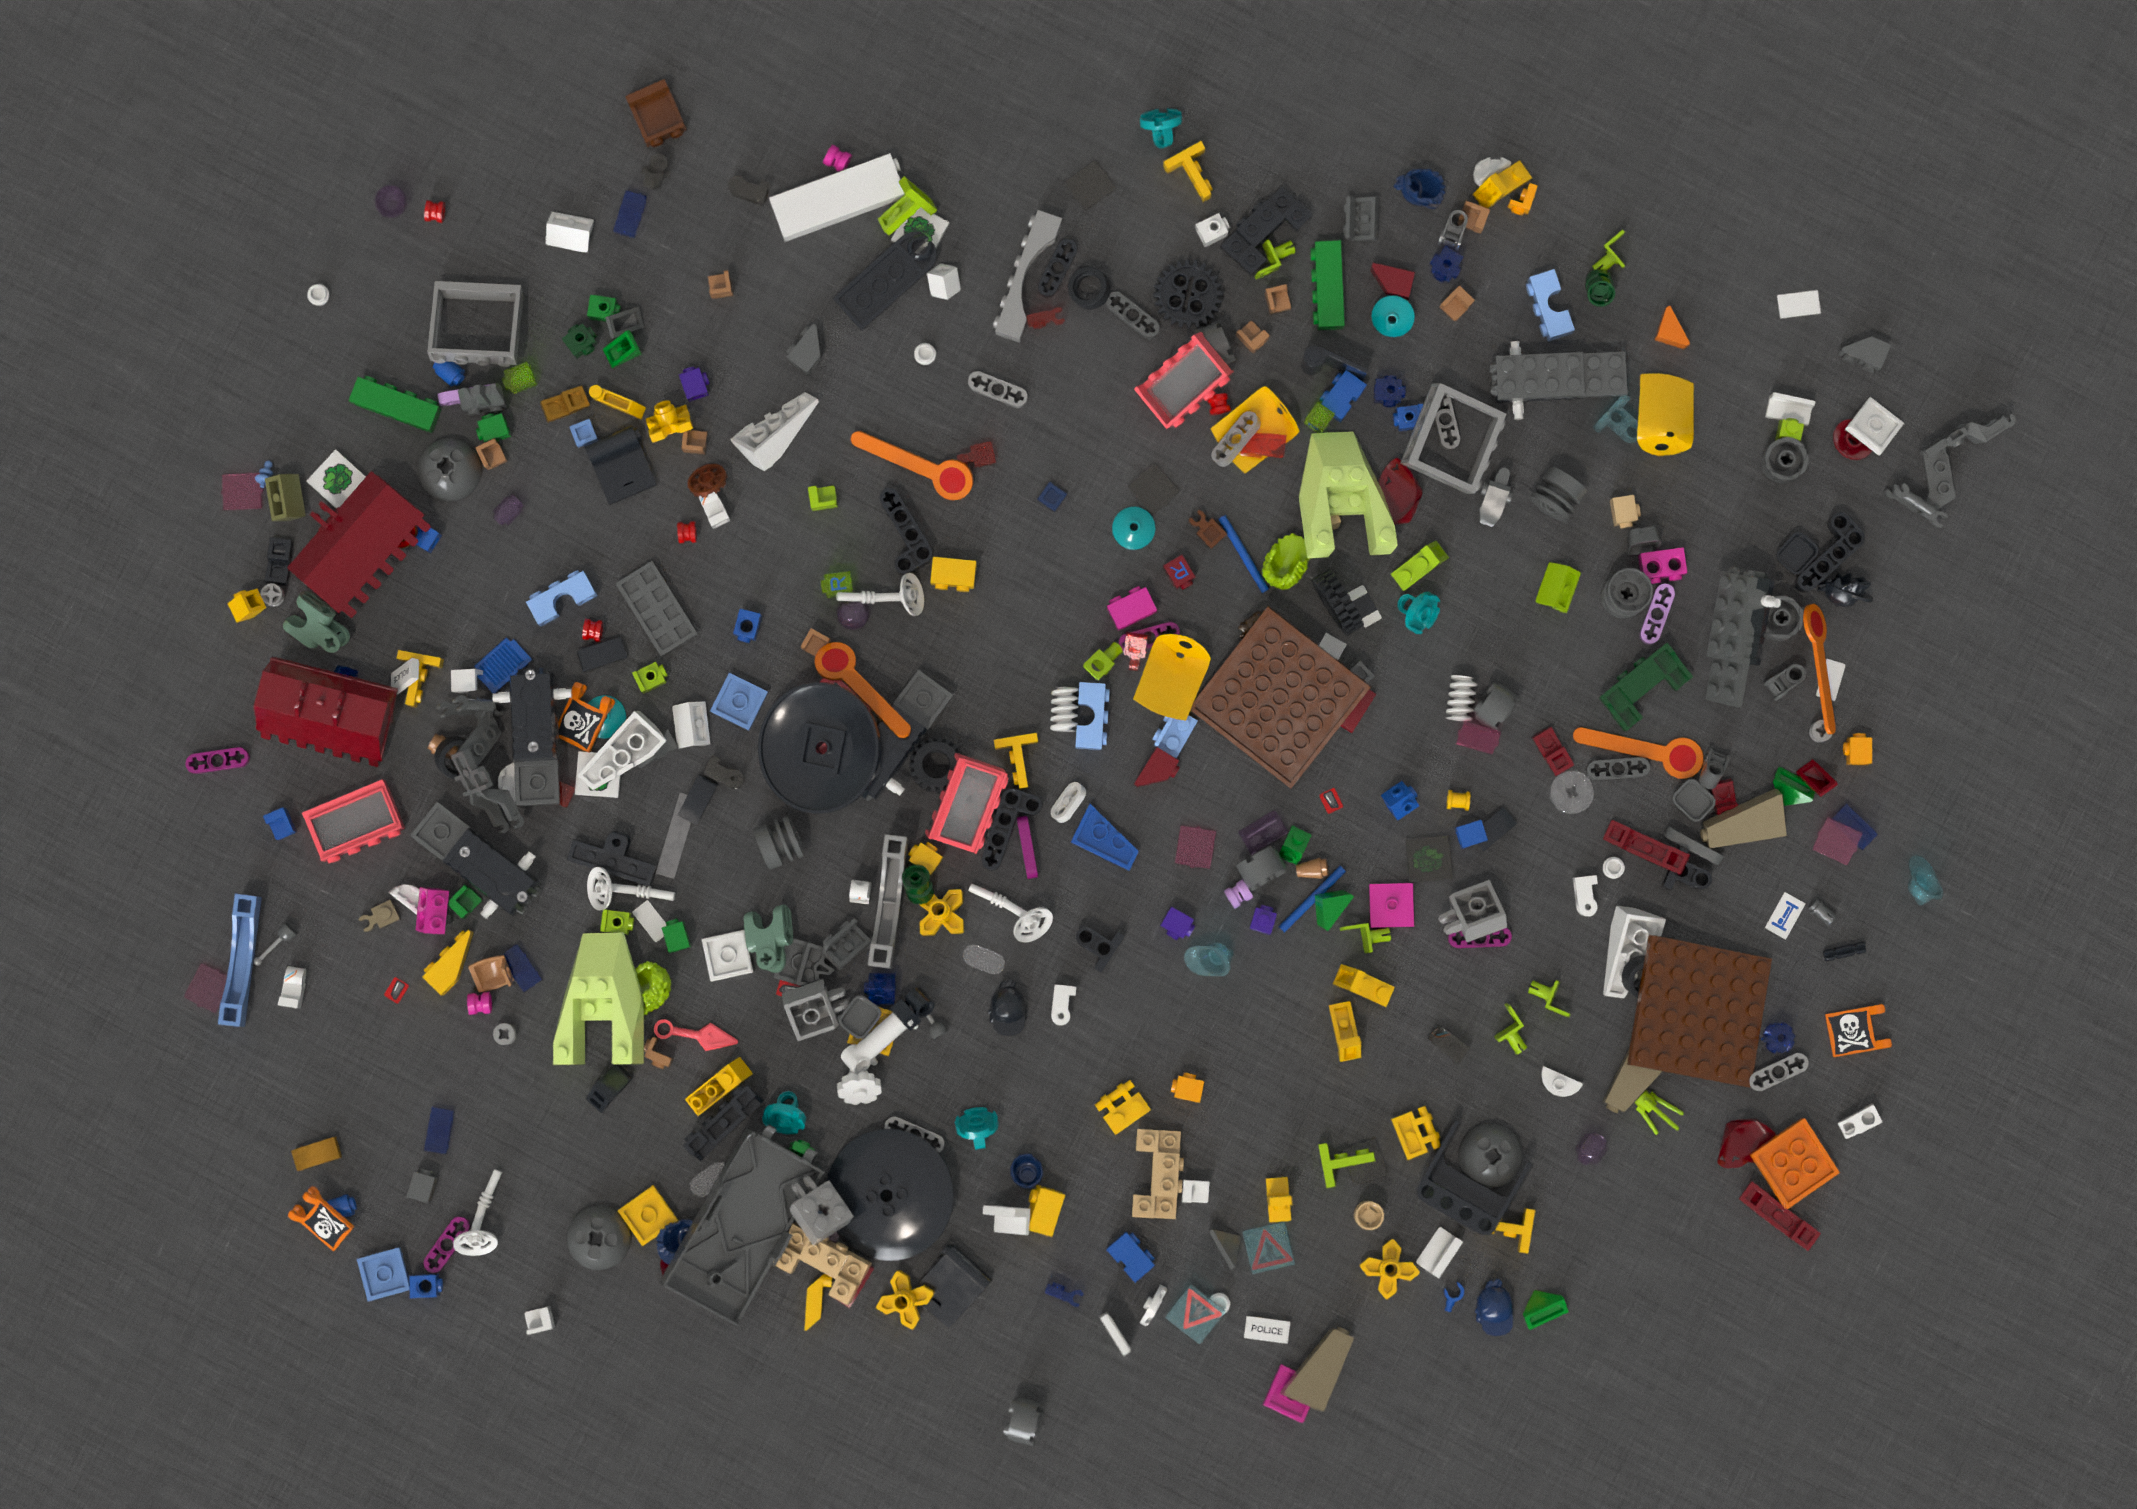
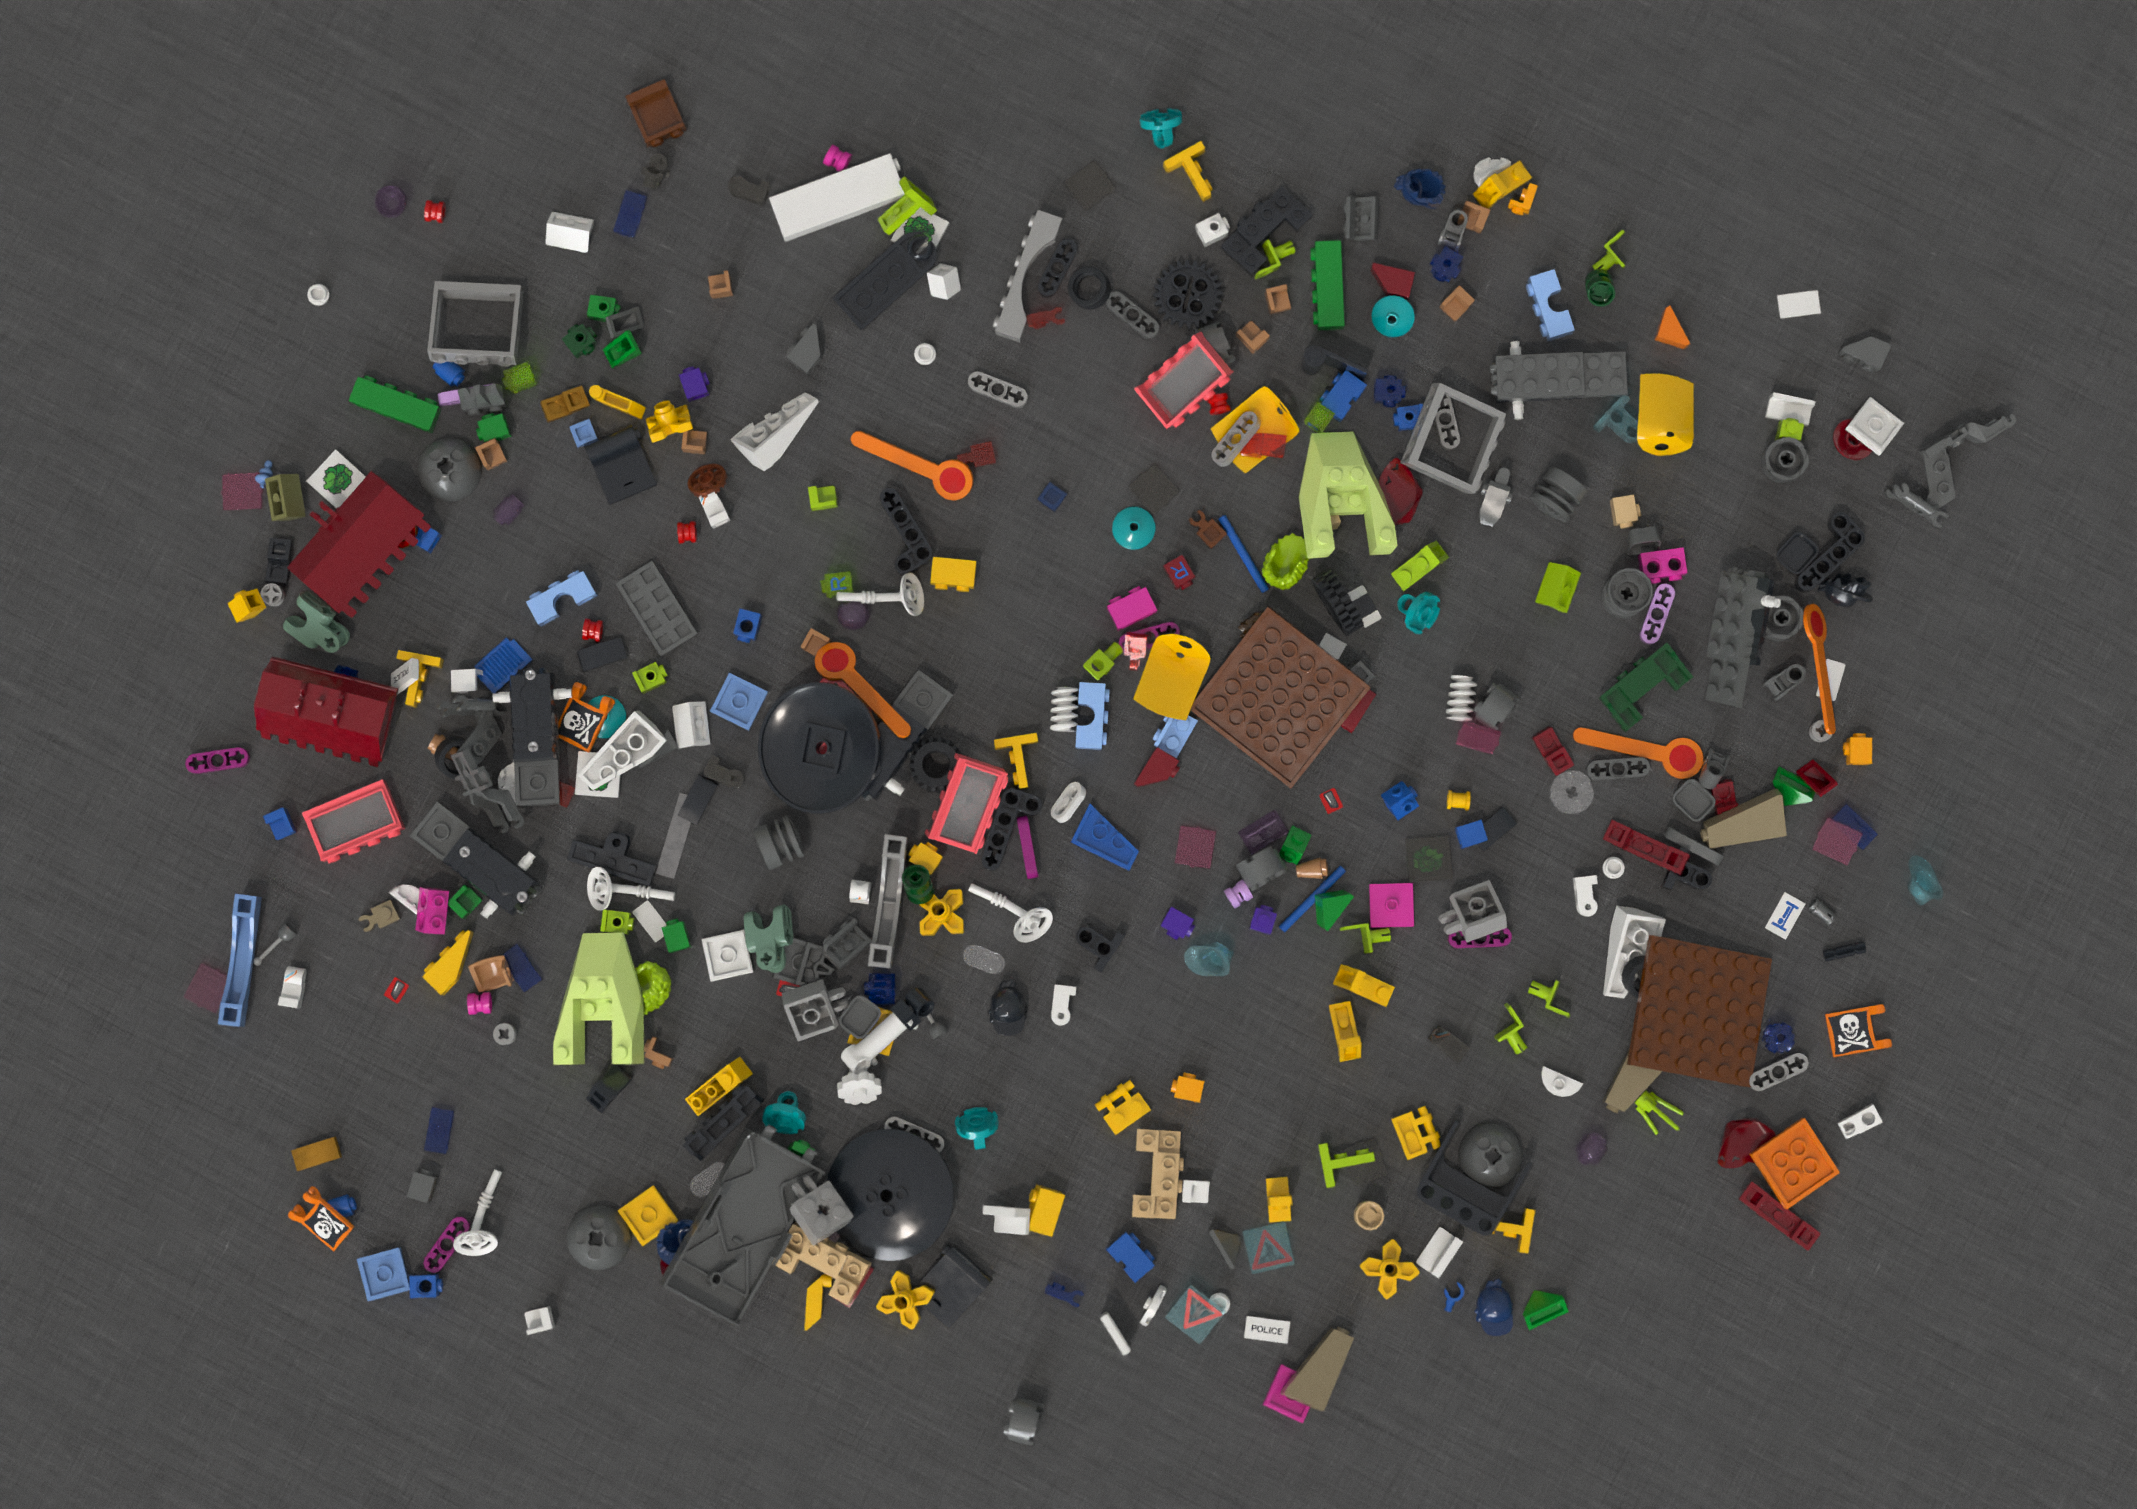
(709, 1036): coral piece -> none
(1026, 1171): dark blue hair -> none

